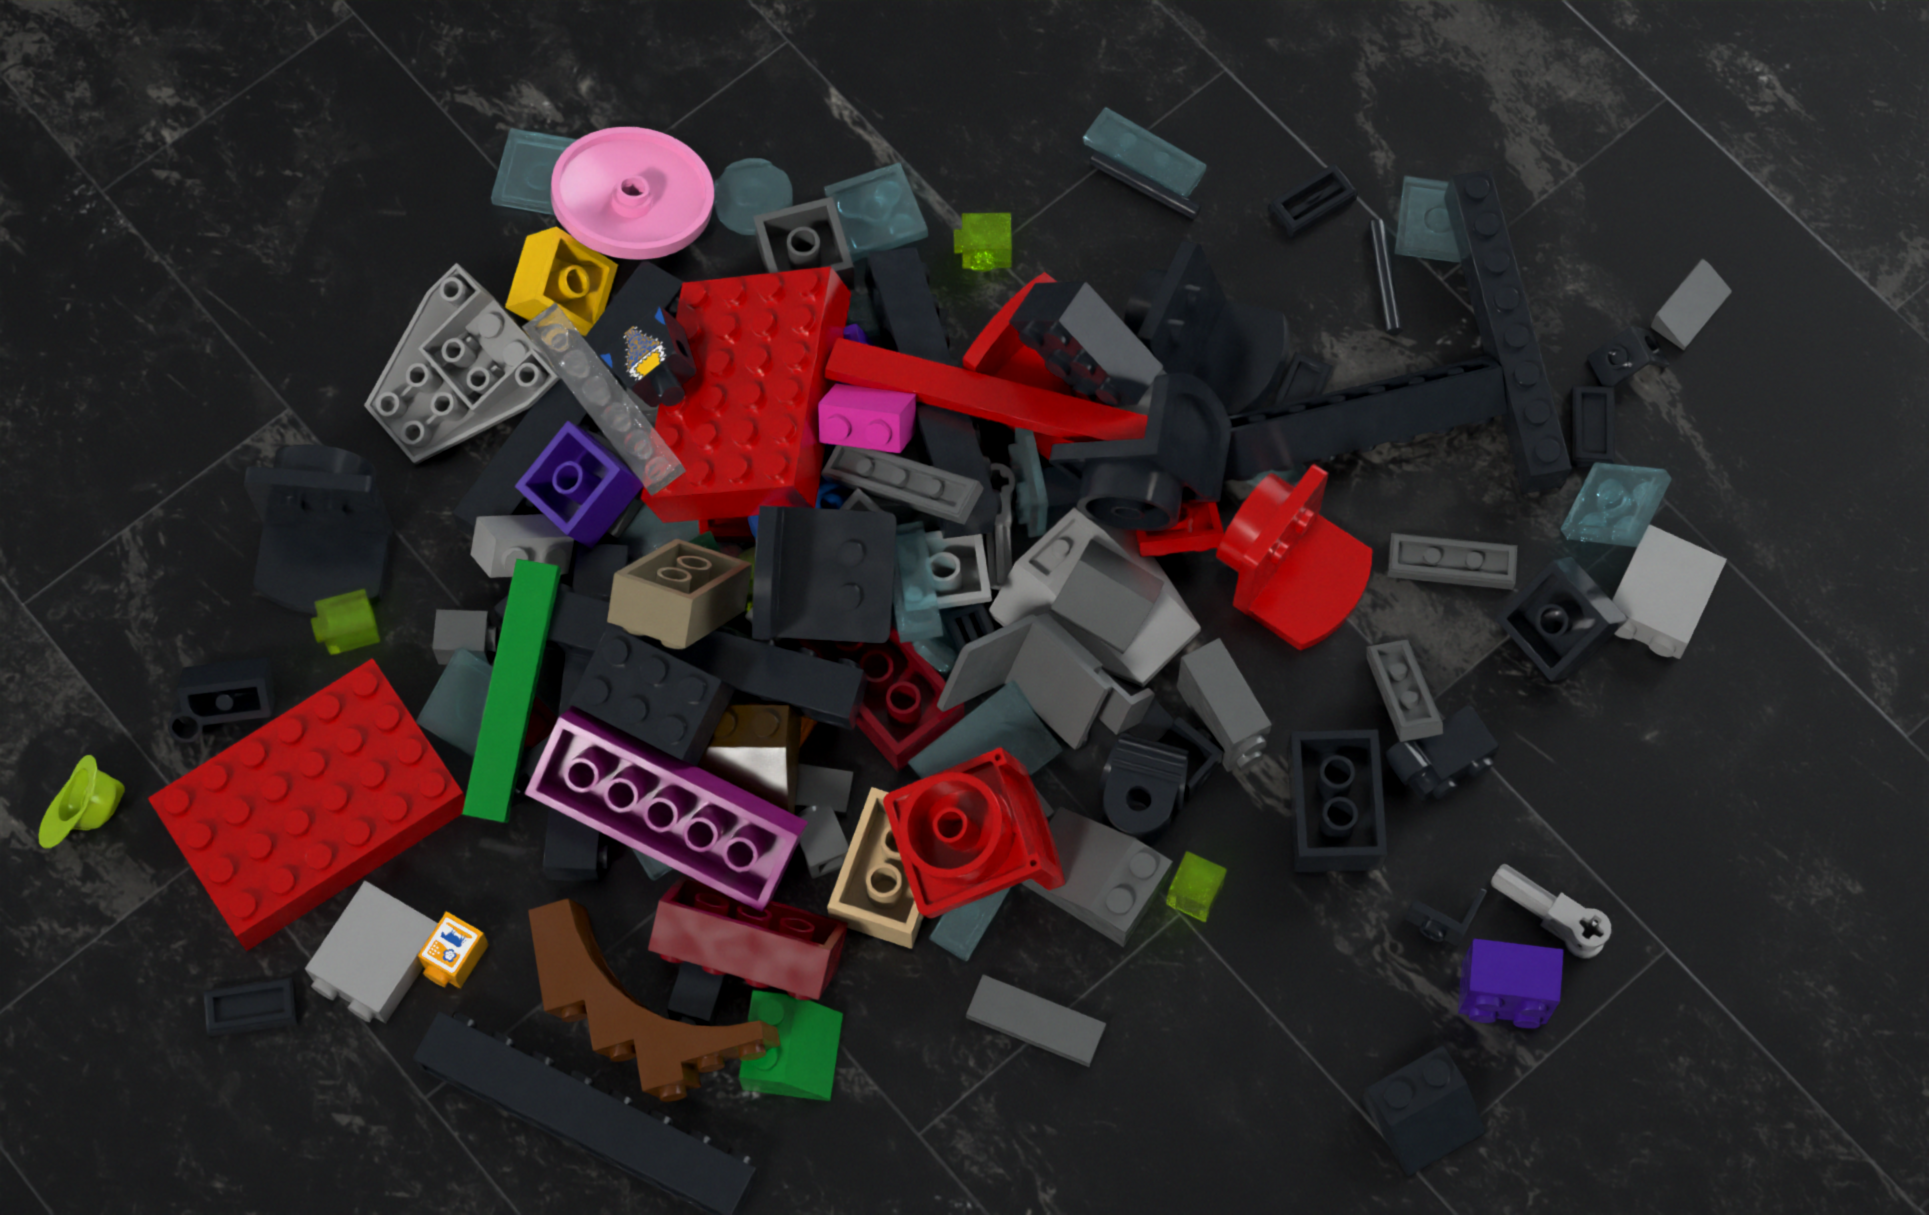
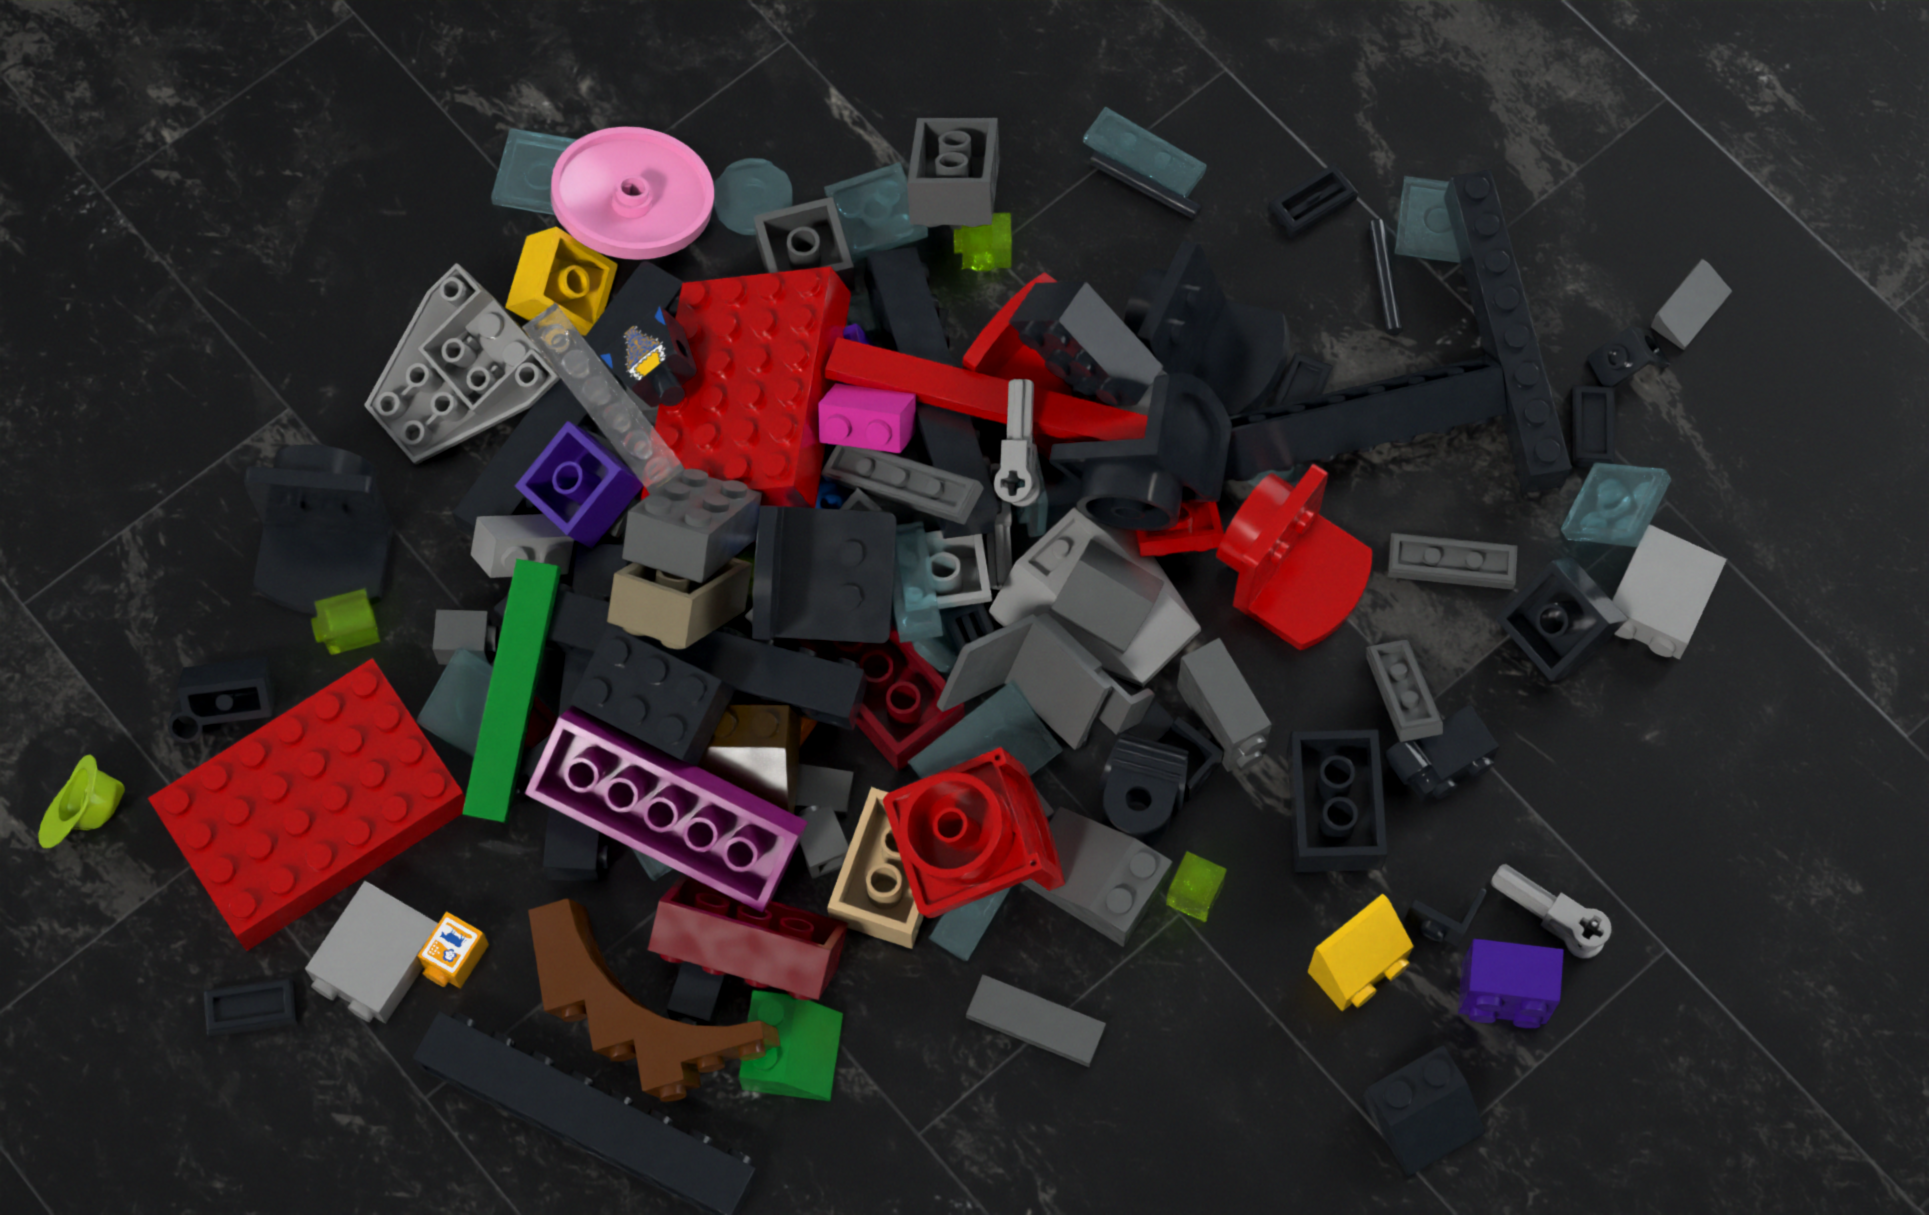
(692, 525): none -> dark grey brick
(953, 172): none -> dark grey brick
(1018, 451): none -> light grey connector
(1362, 955): none -> yellow slope

